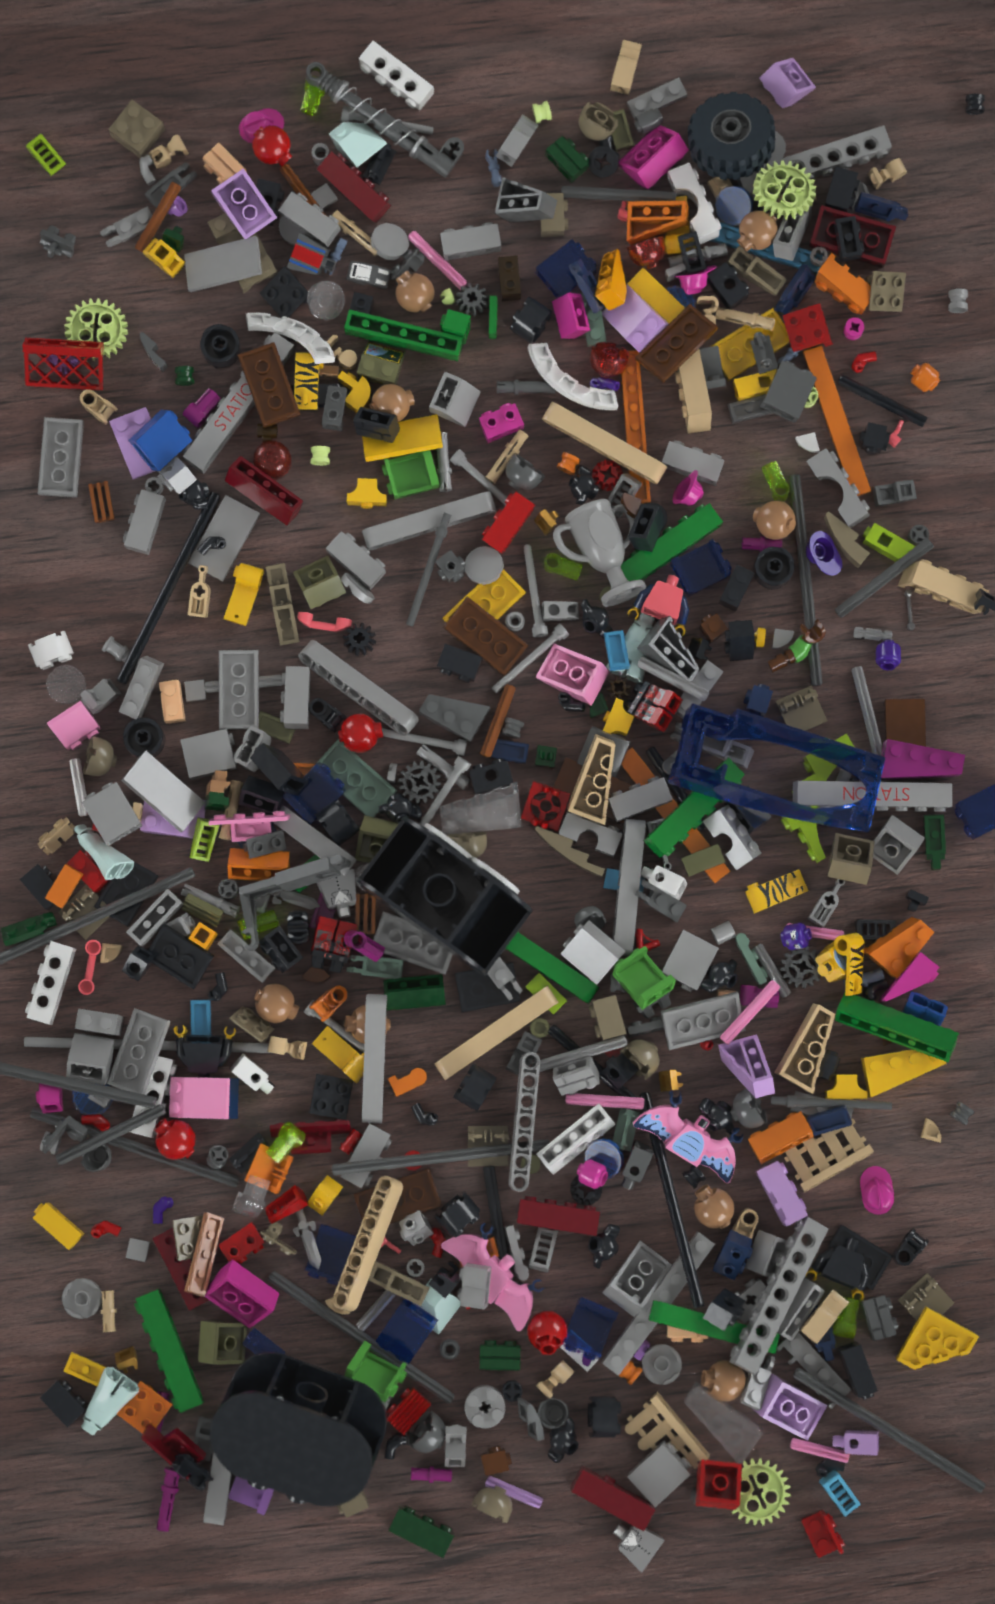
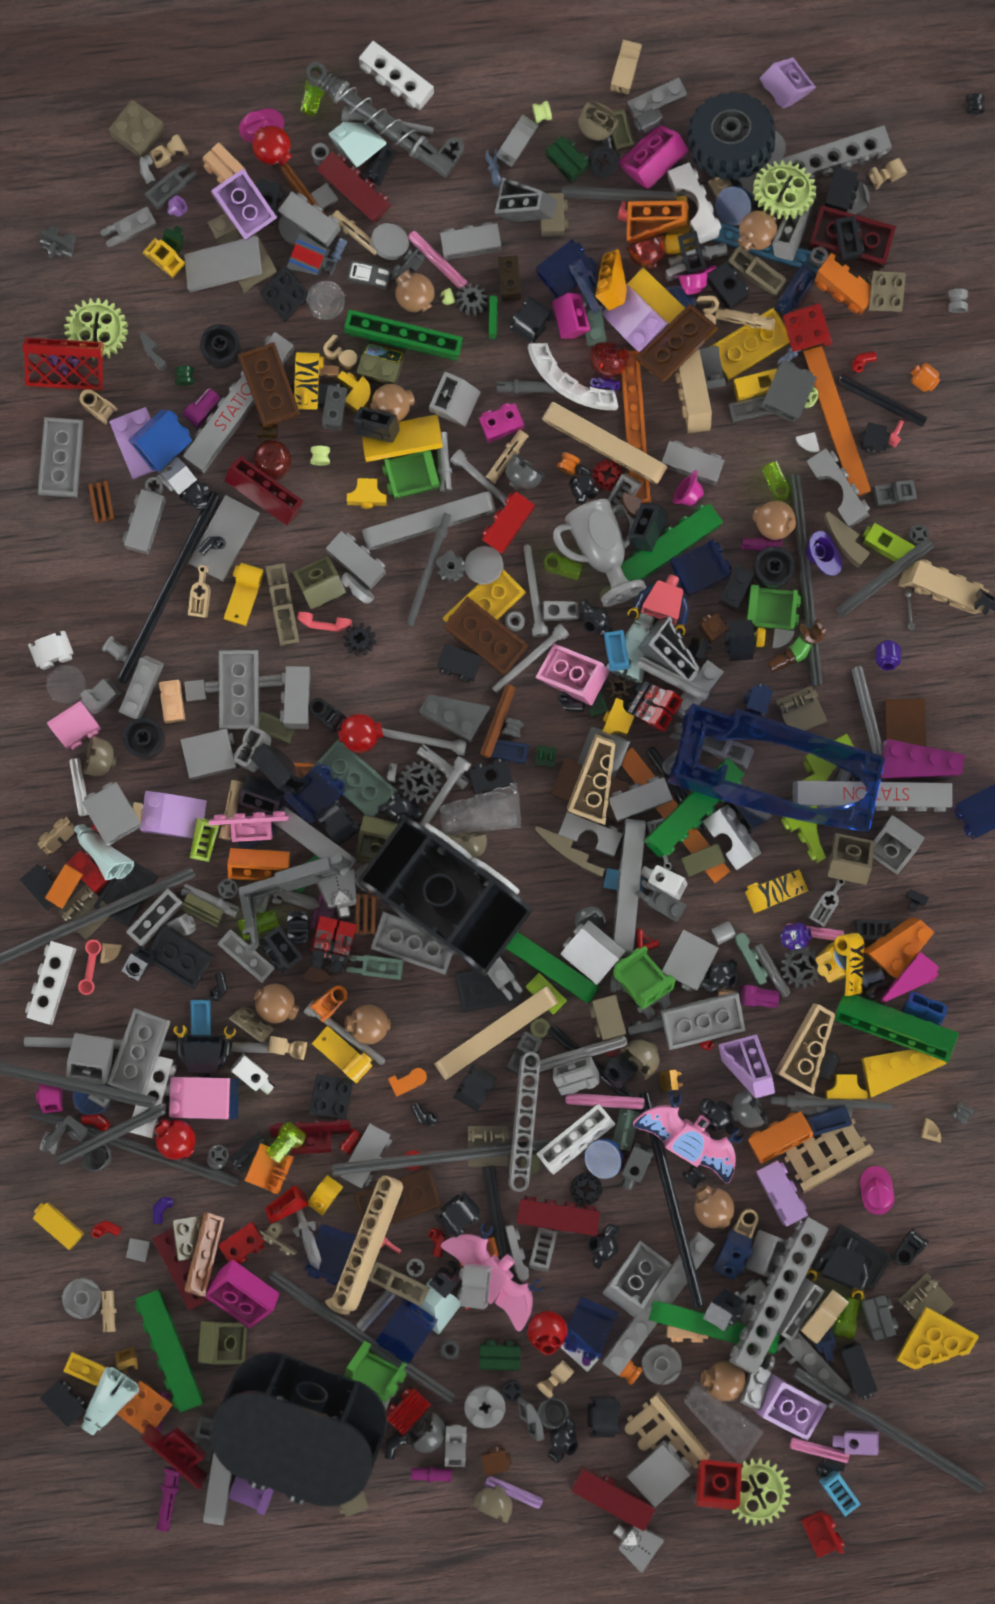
(27, 928): dark green hinge -> none
(40, 139): lime slope -> none
(99, 1022): light grey brick -> none
(158, 216): dark orange axle -> none
(163, 791): tile -> none
(198, 1475): black hinge -> none
(203, 936): light orange brick -> none
(215, 792): hips -> none
(252, 1200): clear brick -> none
(259, 1343): clear blue hinge -> none
(265, 844): dark grey hinge -> none
(293, 329): white tile -> none
(358, 688): light grey beam -> none
(362, 303): black brick -> none
(364, 945): magenta piece -> none
(374, 1058): light grey beam -> none
(414, 992): dark green brick -> none
(415, 1228): light grey brick -> none
(421, 1531): dark green brick -> none
(456, 324): green brick -> none
(546, 521): pearl gold tile -> none
(563, 797): red piece -> none
(592, 1174): dark pink head -> none
(641, 1351): medium lavender tile -> none
(749, 1012): bright pink axle -> none
(763, 353): dark grey hinge -> none
(773, 608): none -> bright green panel
(851, 332): dark pink wheel -> none
(872, 634): light grey axle -> none
(880, 207): dark blue hinge -> none
(934, 839): dark green hinge -> none

